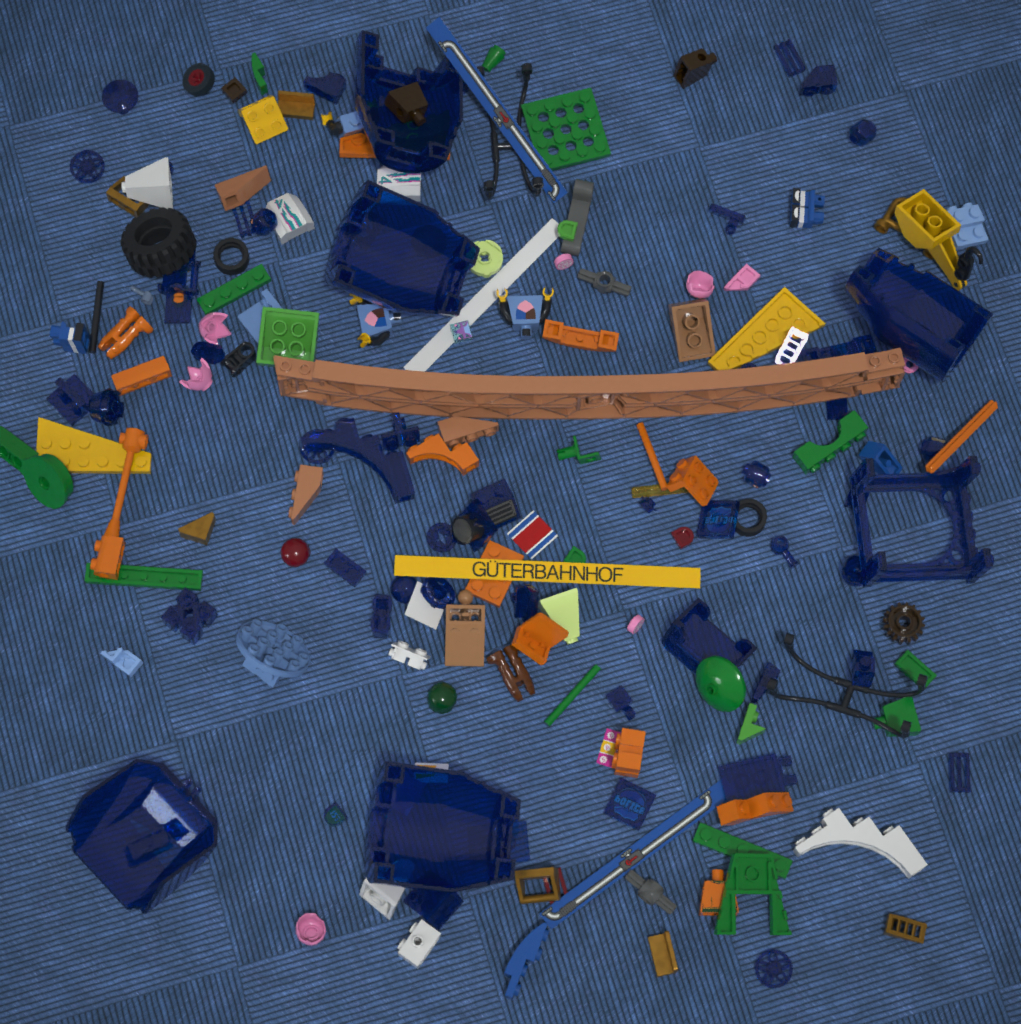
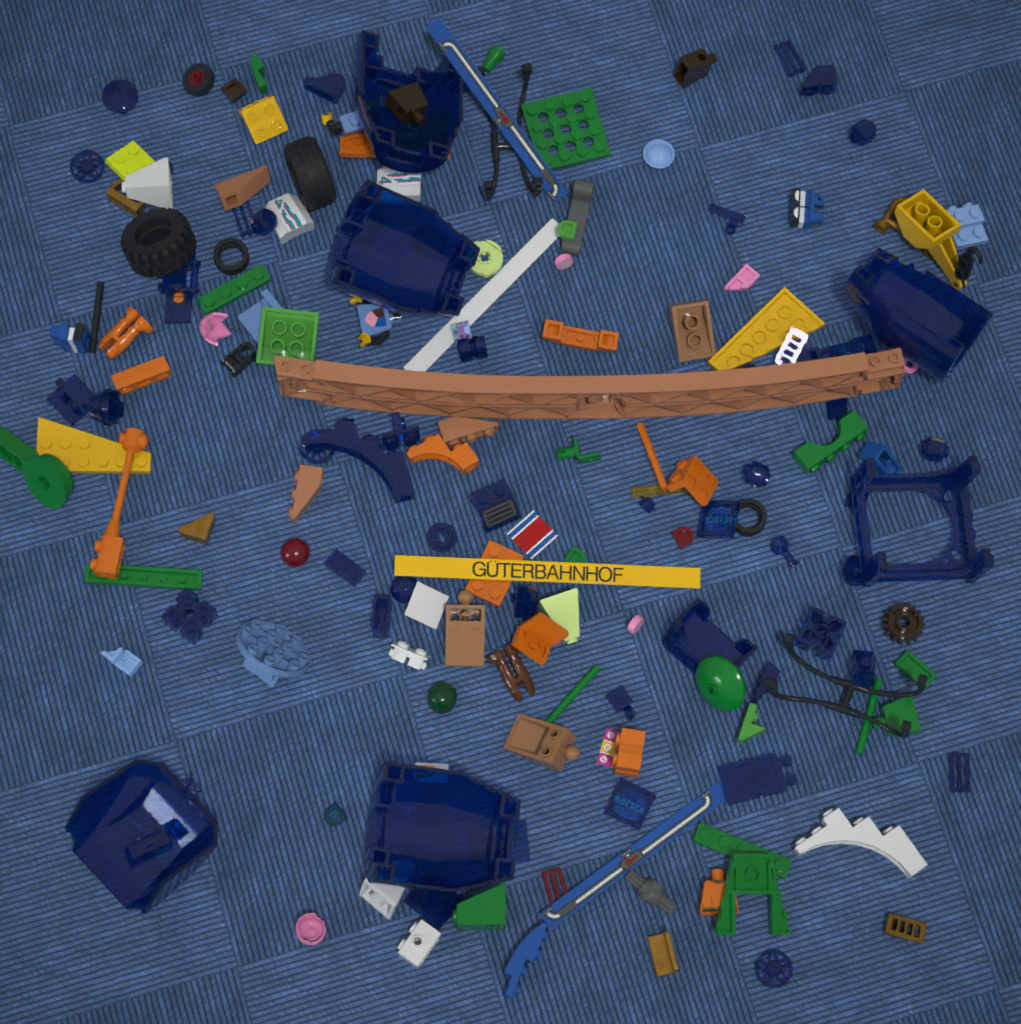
(128, 160): none -> neon yellow plate
(146, 298): sand blue hand -> none
(199, 377): bright pink piece -> none
(209, 352): clear blue plate -> none
(296, 104): pearl gold panel -> none
(310, 173): none -> black tyre
(437, 592): clear blue wheel -> none
(470, 524): piece -> none
(472, 348): none -> clear blue wheel
(482, 911): none -> green slope
(522, 875): pearl gold tile -> none
(525, 312): torso -> none
(542, 742): none -> medium nougat slope
(595, 279): dark grey axle -> none
(658, 154): none -> light blue hat
(699, 284): bright pink hair -> none
(756, 807): orange arch -> none
(825, 644): none -> clear blue brick
(866, 724): none -> green bar
(961, 437): orange axle -> none

